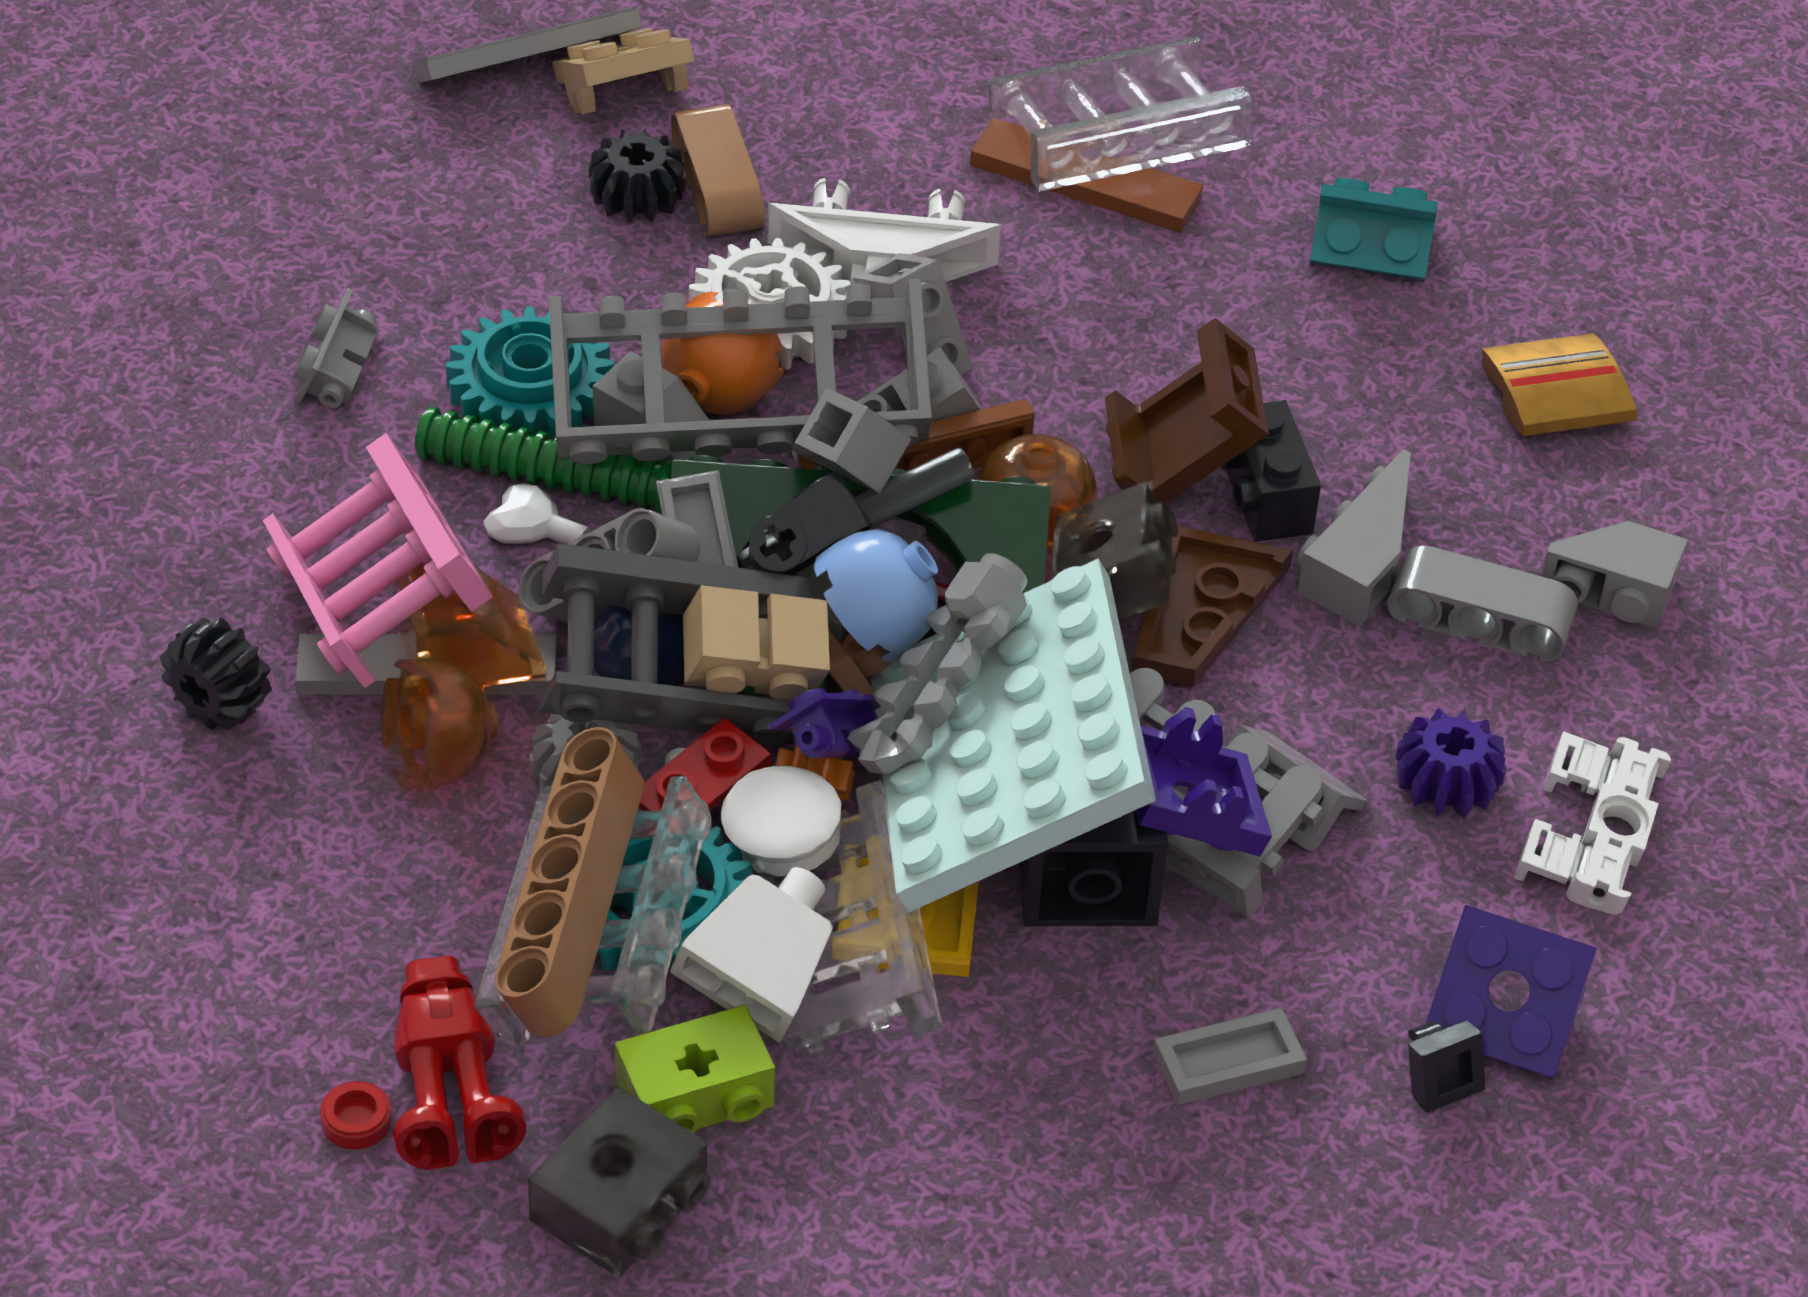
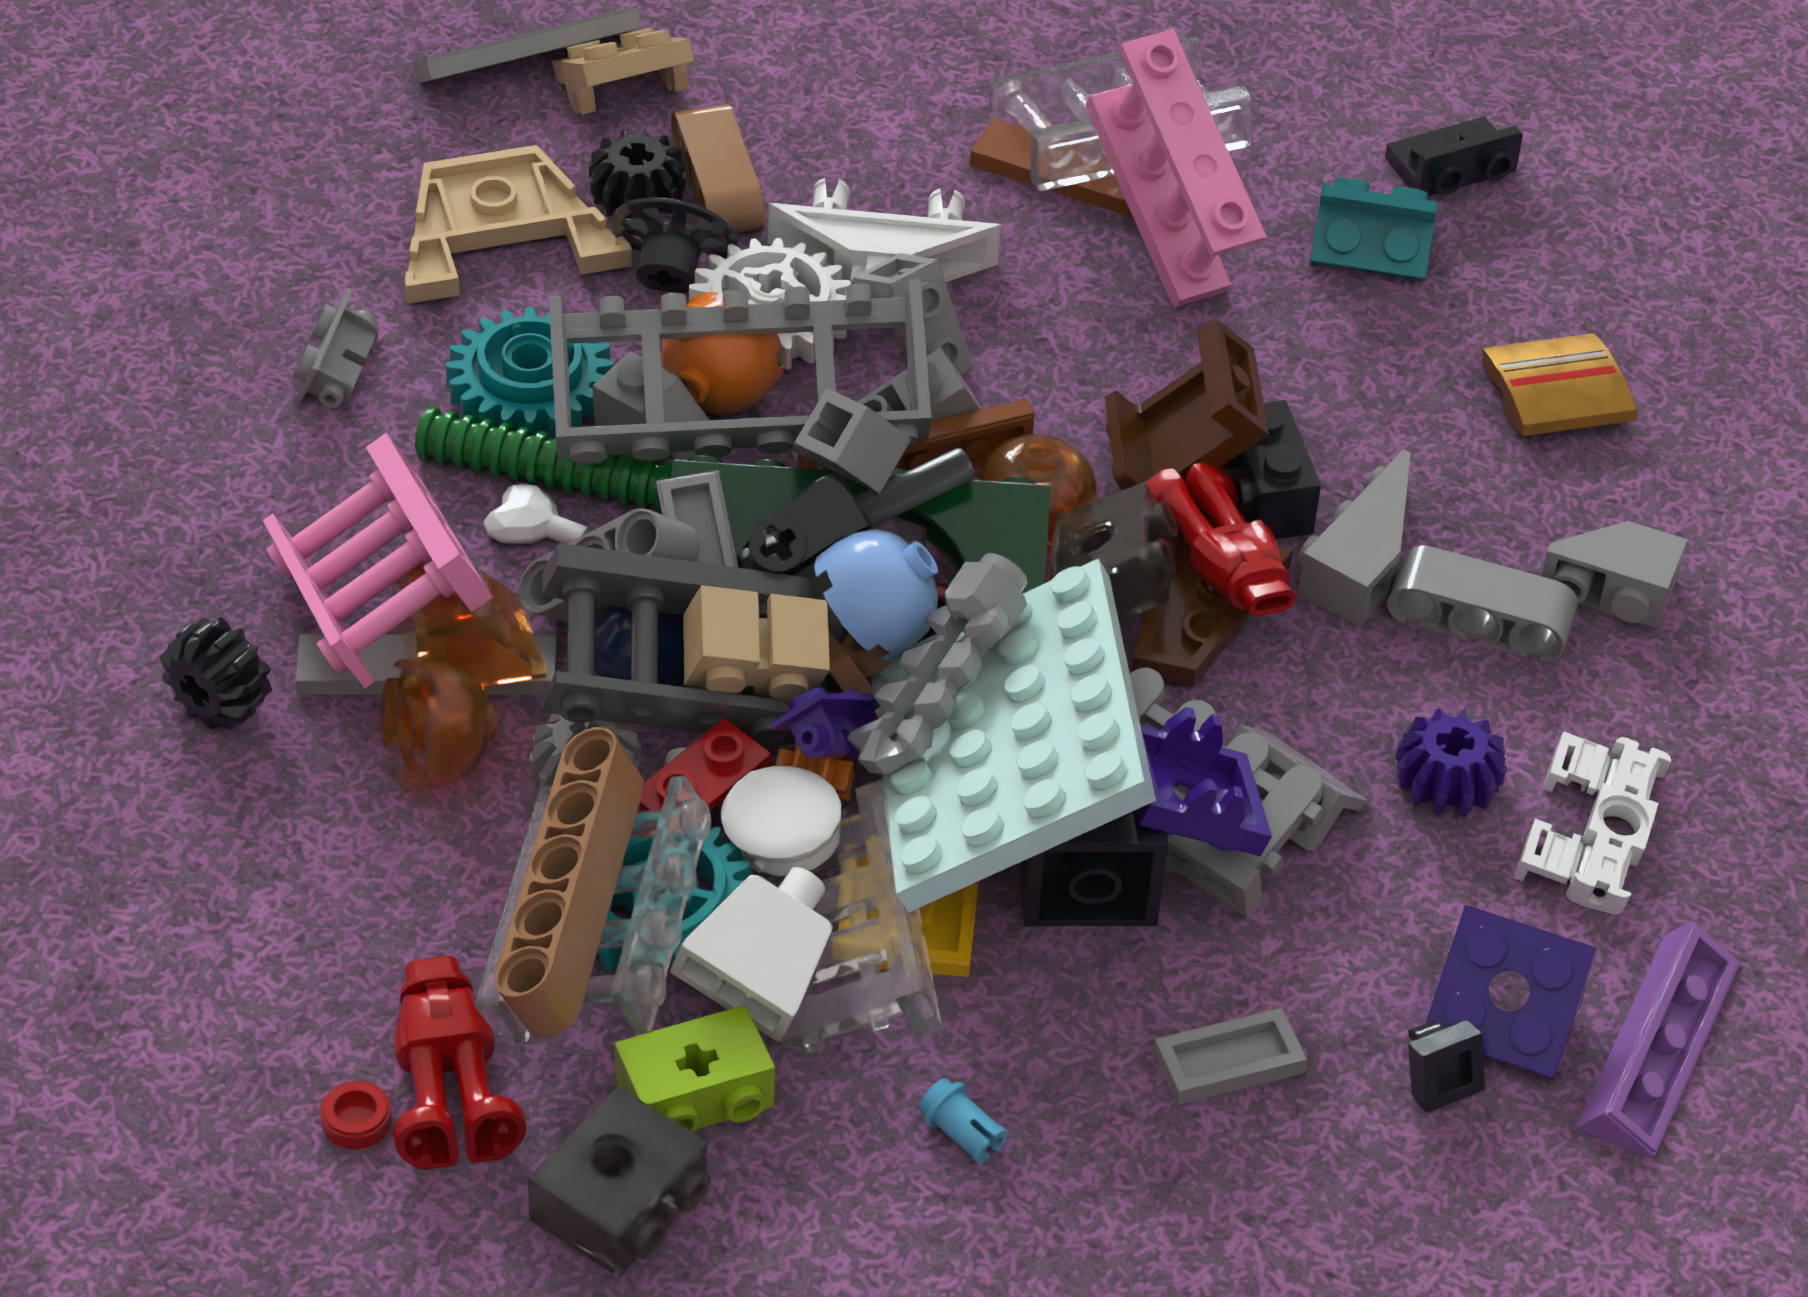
(500, 202): none -> tan wing
(671, 249): none -> black wheel
(961, 1119): none -> medium azure pin
(1174, 169): none -> bright pink fence
(1227, 552): none -> red piece
(1455, 156): none -> black bracket
(1660, 1041): none -> medium lavender slope

